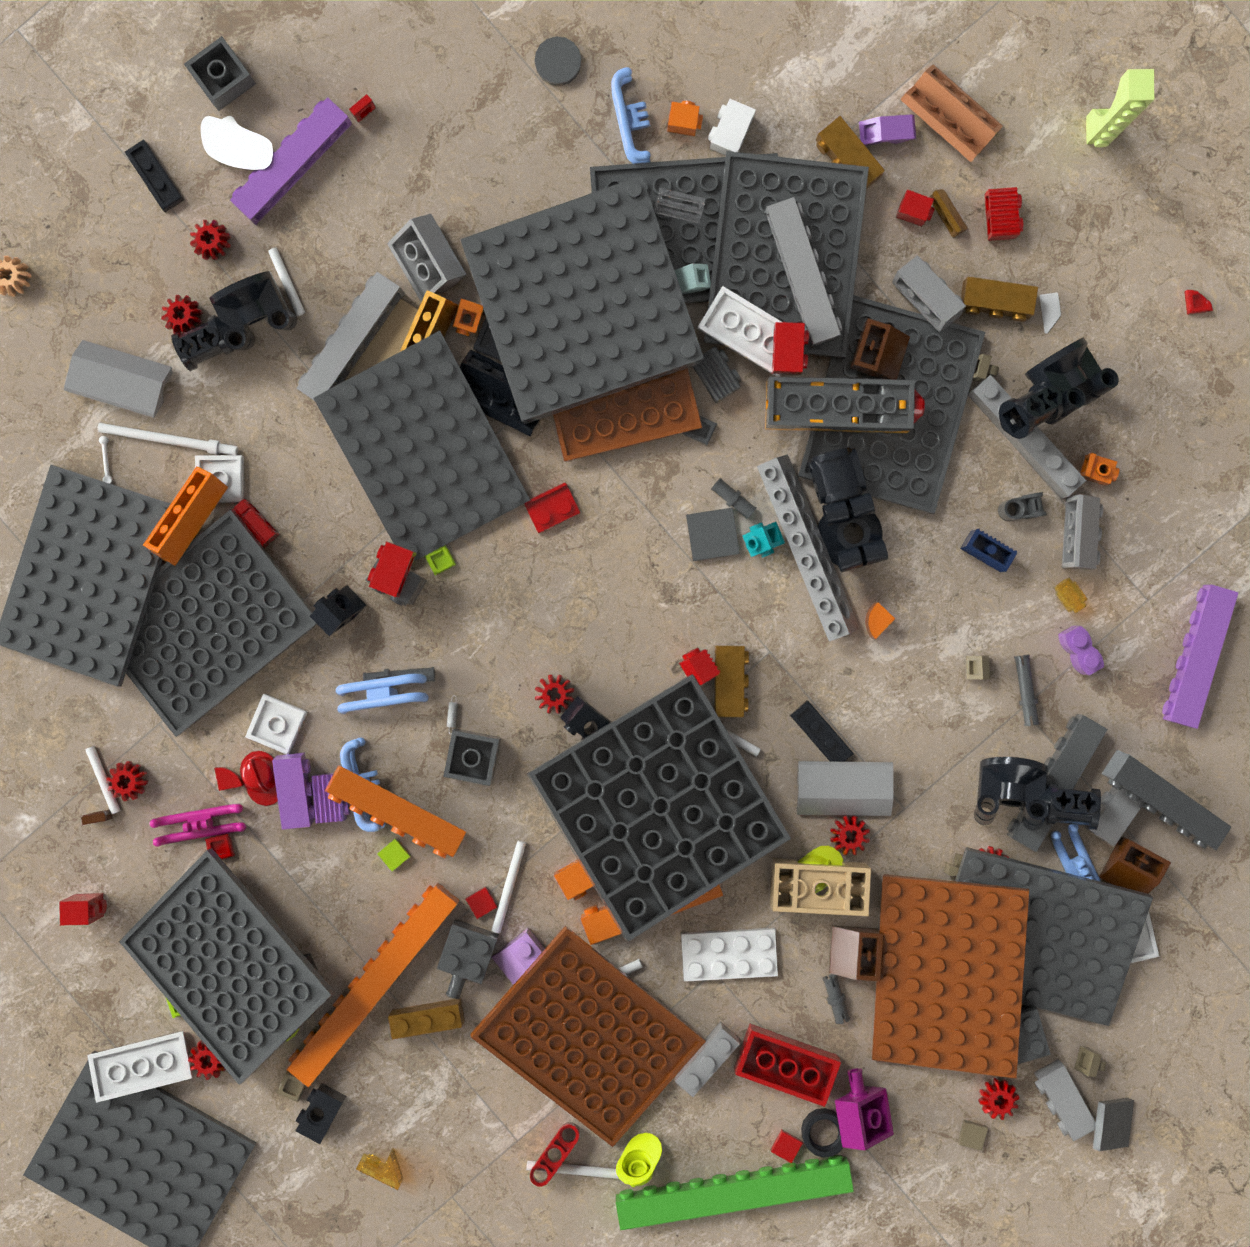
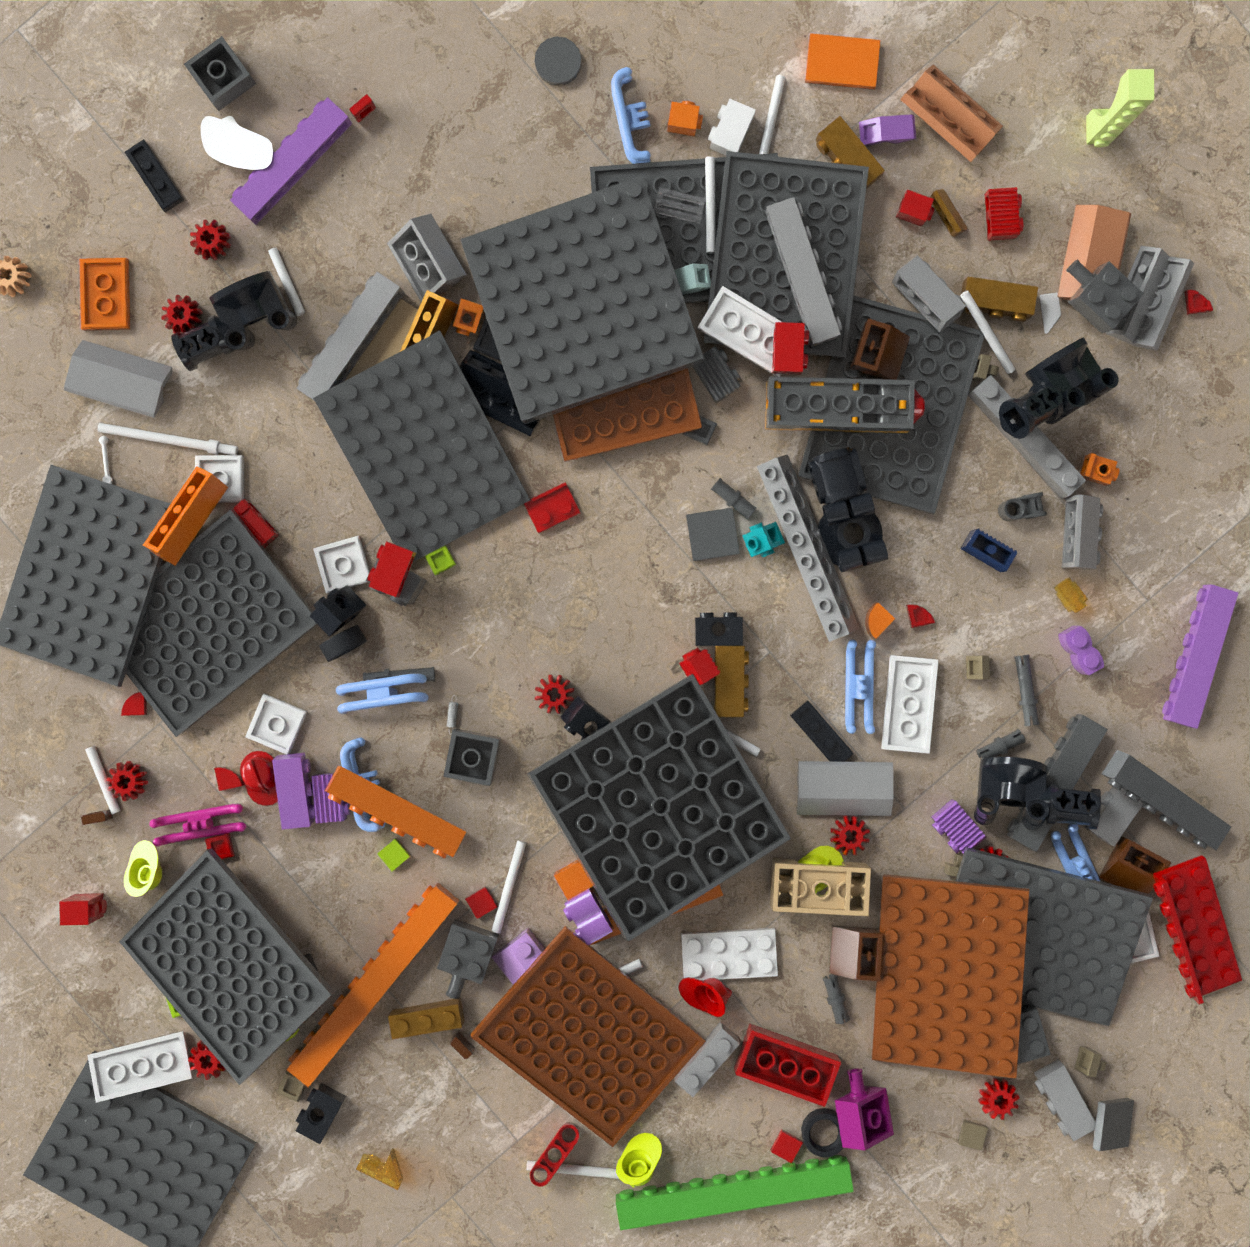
(104, 294): none -> orange tile
(135, 705): none -> red tile
(143, 869): none -> neon yellow piece
(342, 564): none -> white tile
(342, 643): none -> black tyre
(462, 1045): none -> reddish brown tile
(588, 916): none -> medium lavender brick
(705, 995): none -> red piece
(710, 205): none -> white bar
(733, 630): none -> black brick
(772, 114): none -> white bar
(842, 61): none -> orange tile
(859, 687): none -> light blue piece
(909, 704): none -> white plate
(919, 616): none -> red tile
(957, 826): none -> medium lavender brick
(987, 332): none -> white bar
(1001, 745): none -> dark grey pin
(1095, 238): none -> nougat slope
(1103, 295): none -> dark grey brick
(1162, 283): none -> light grey slope
(1196, 927): none -> red bracket

